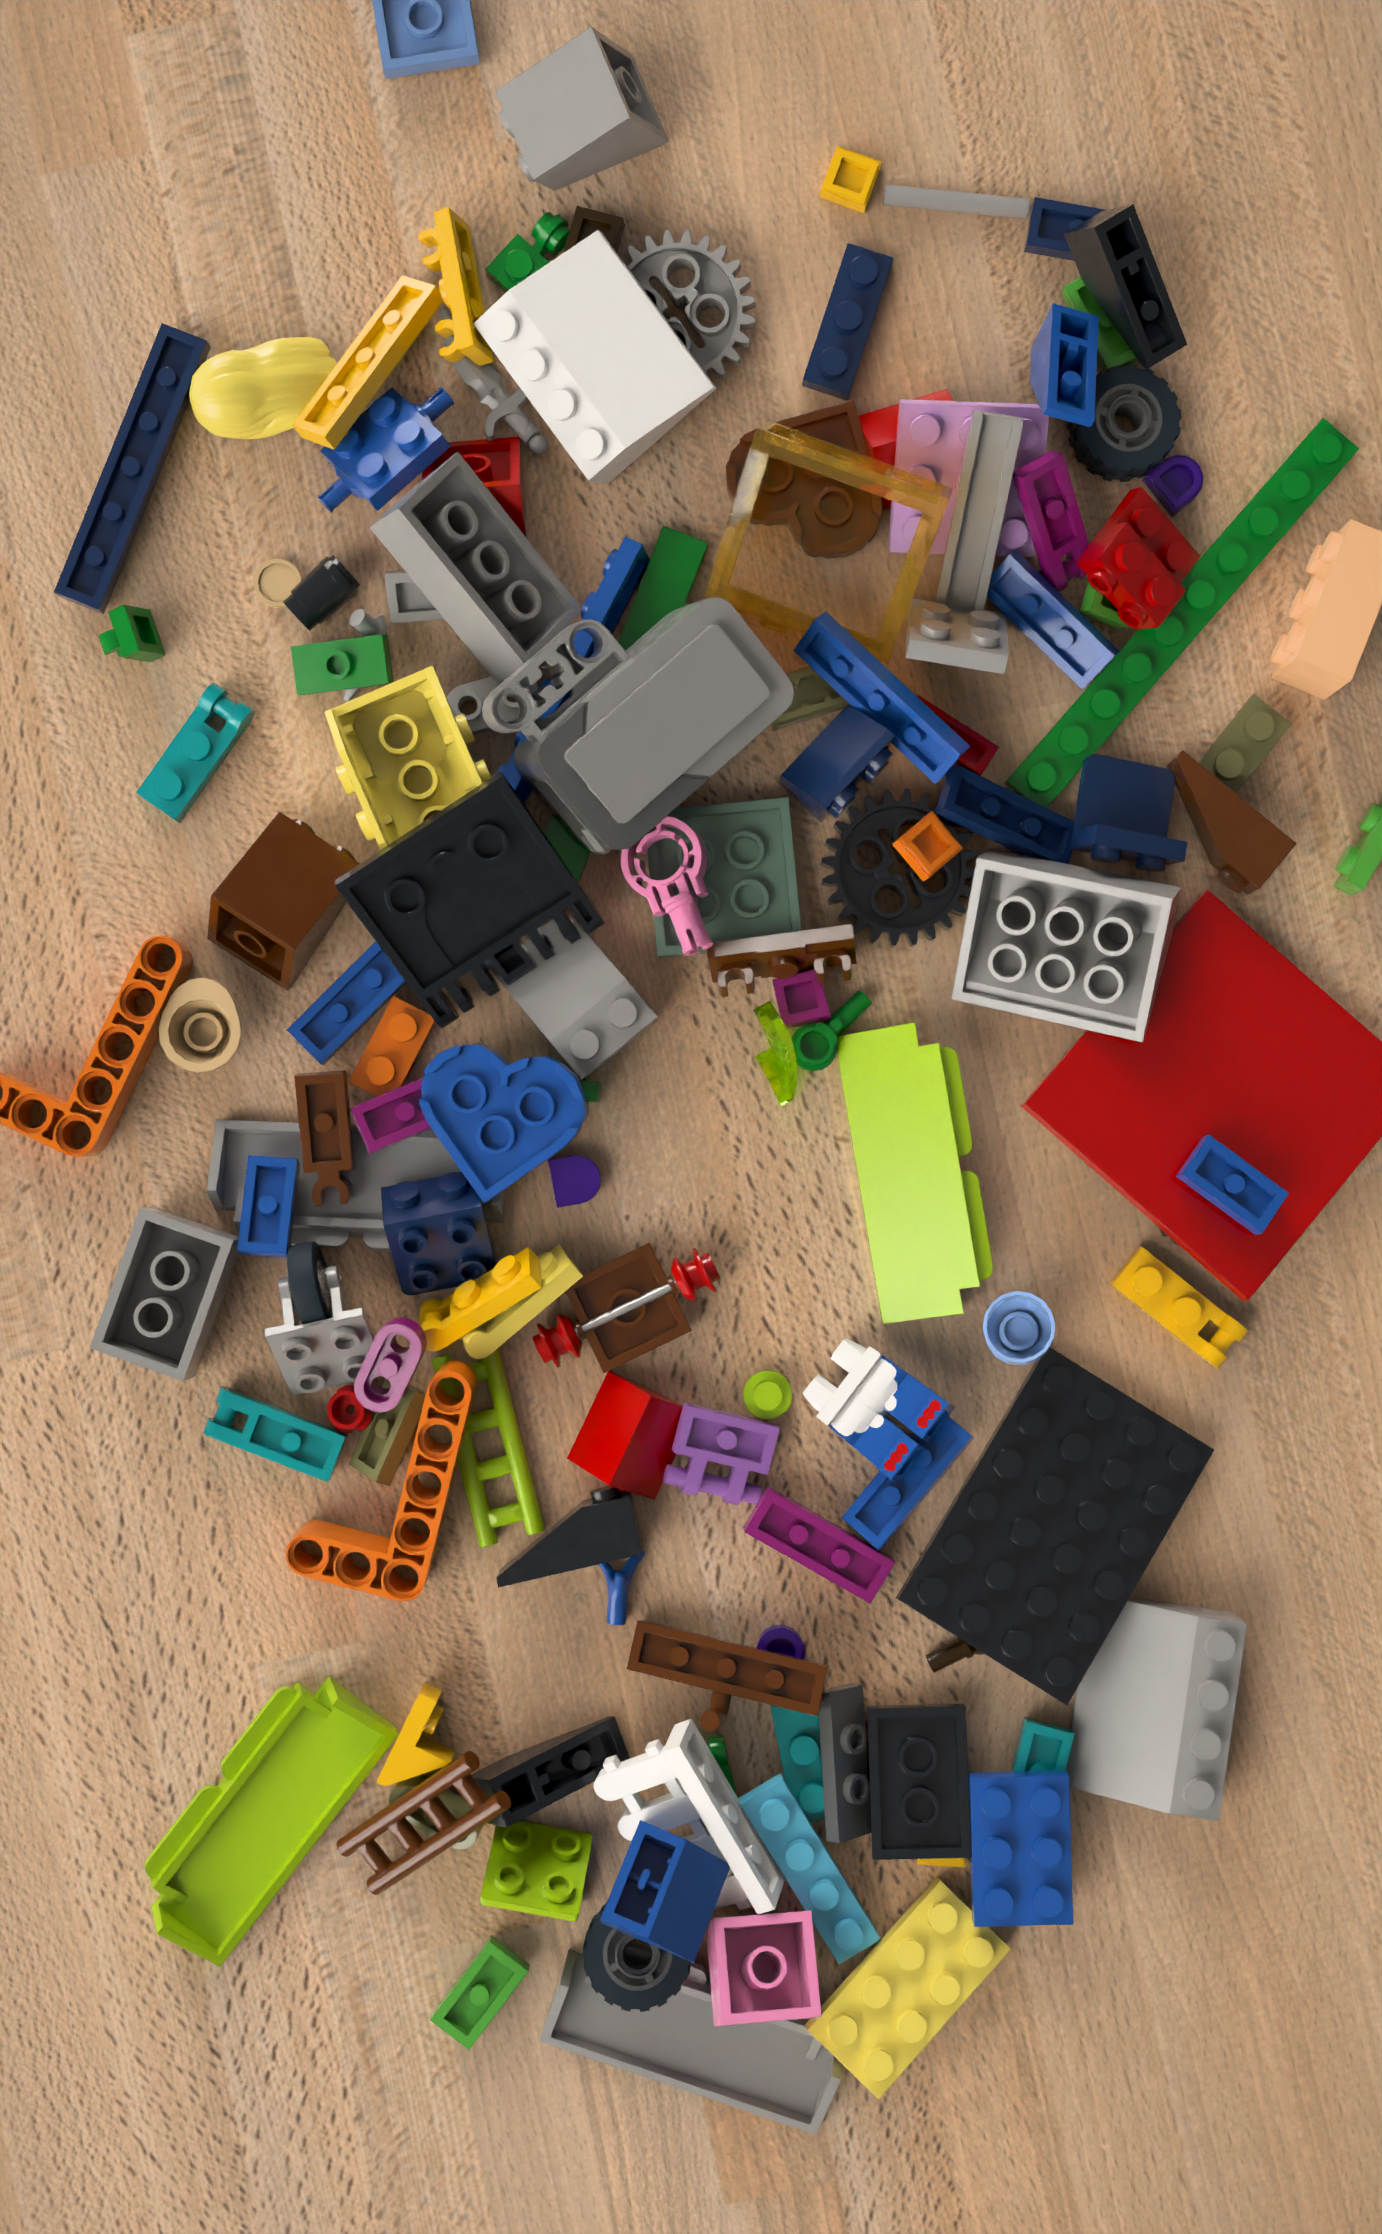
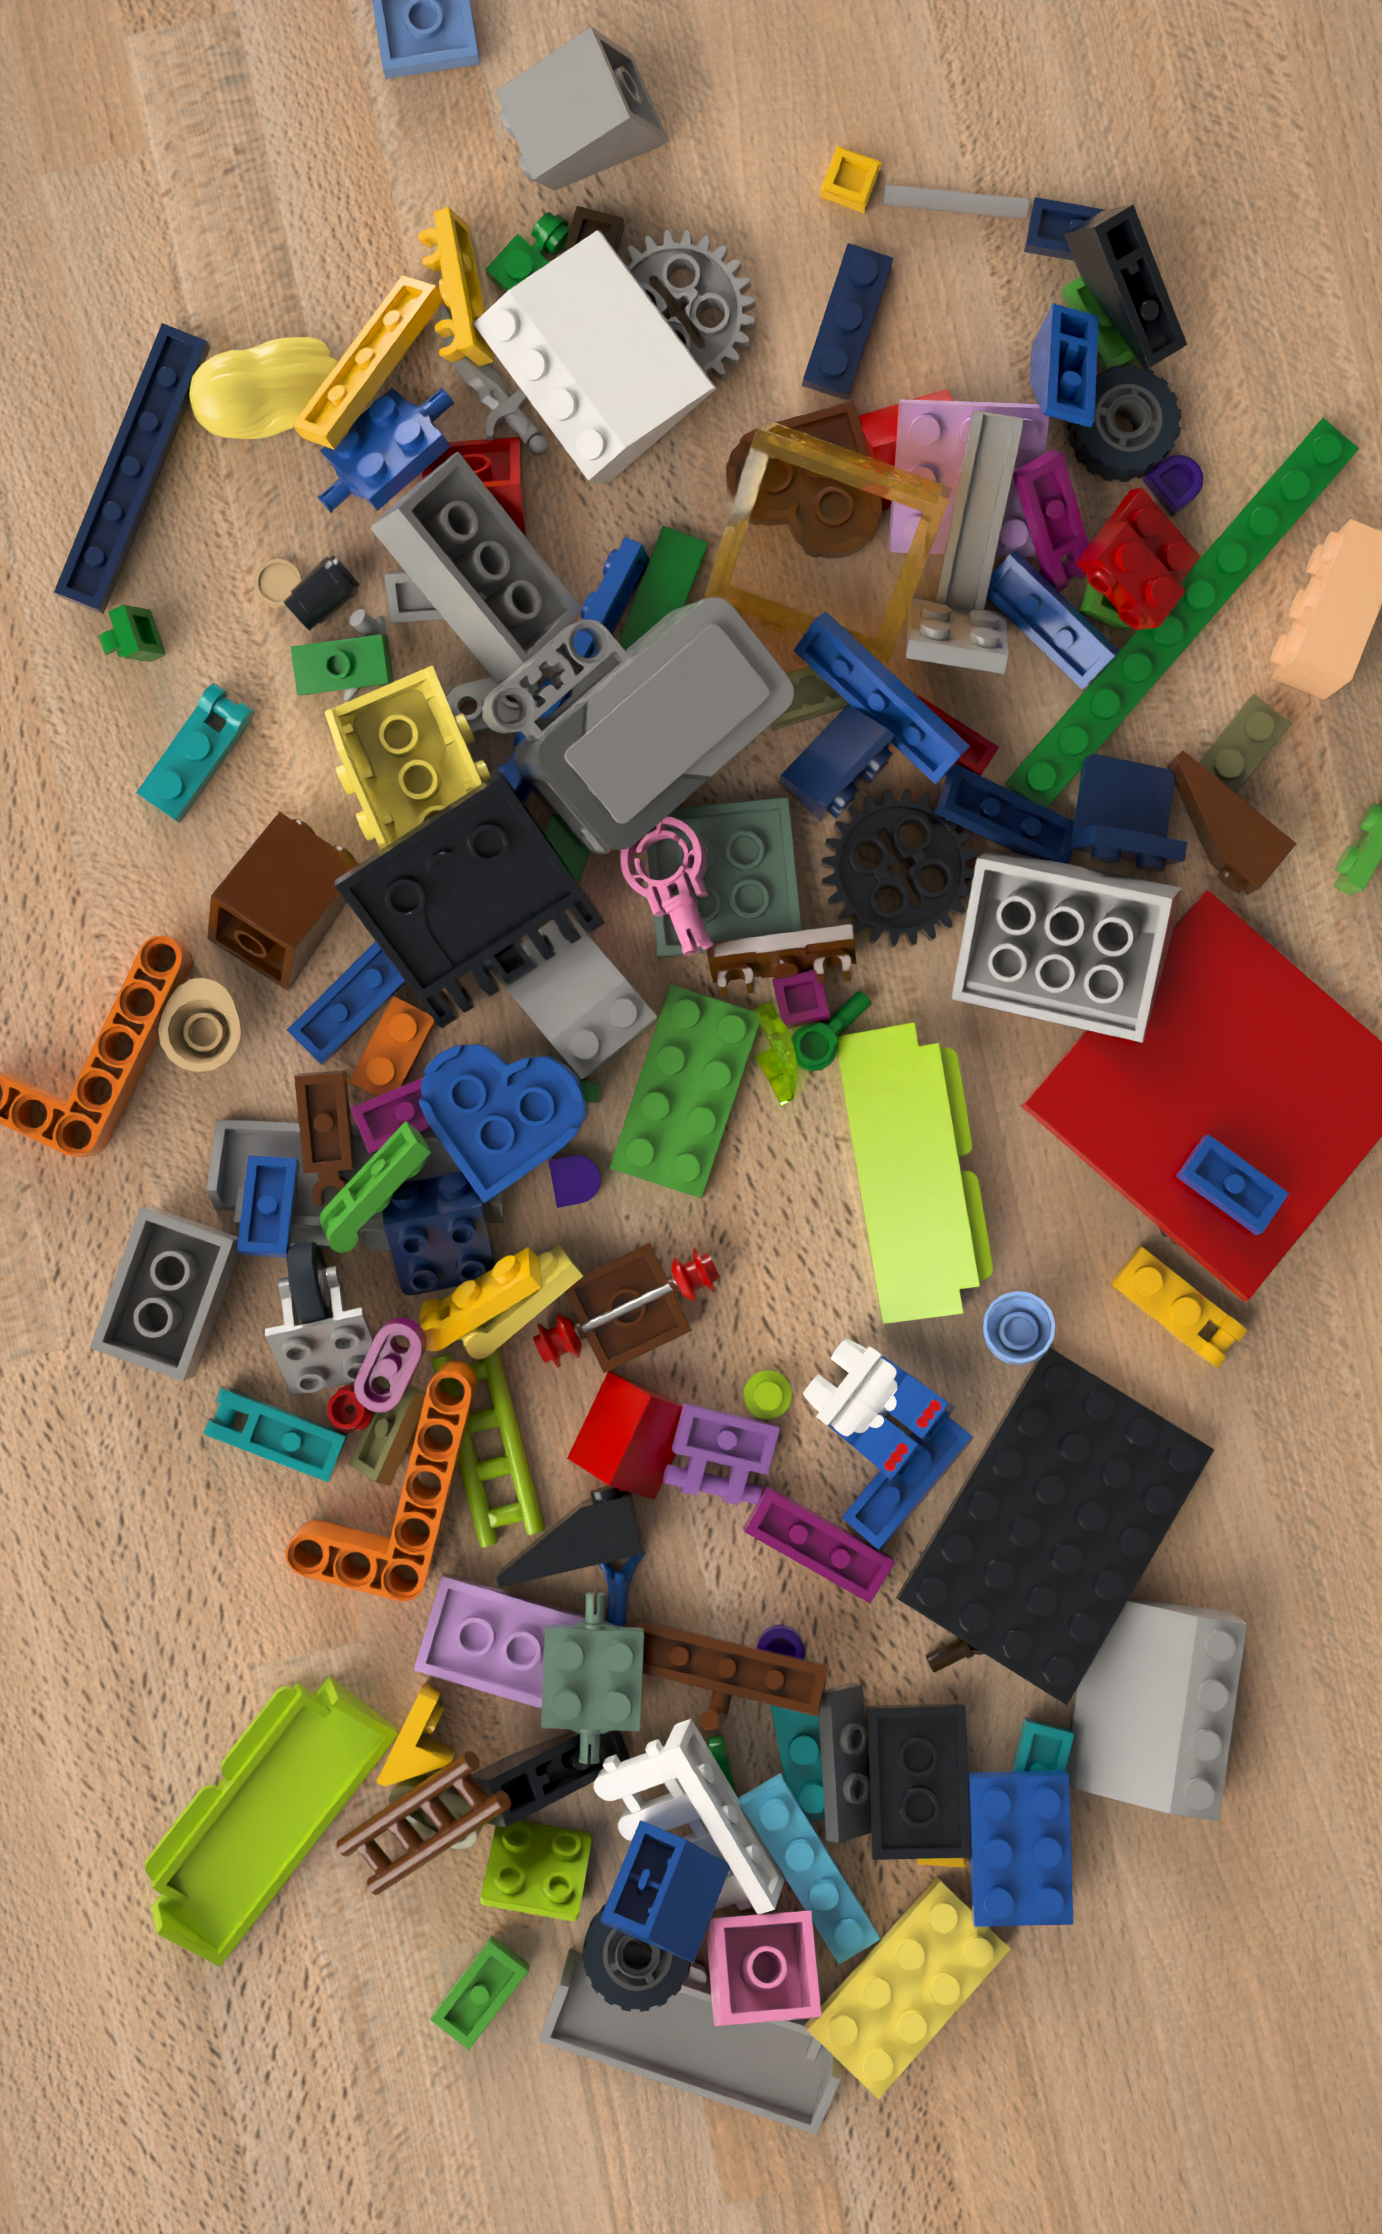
(373, 1187): none -> bright green plate
(489, 1639): none -> lavender plate
(592, 1677): none -> sand green plate
(685, 1091): none -> bright green plate
(927, 846): orange tile -> none

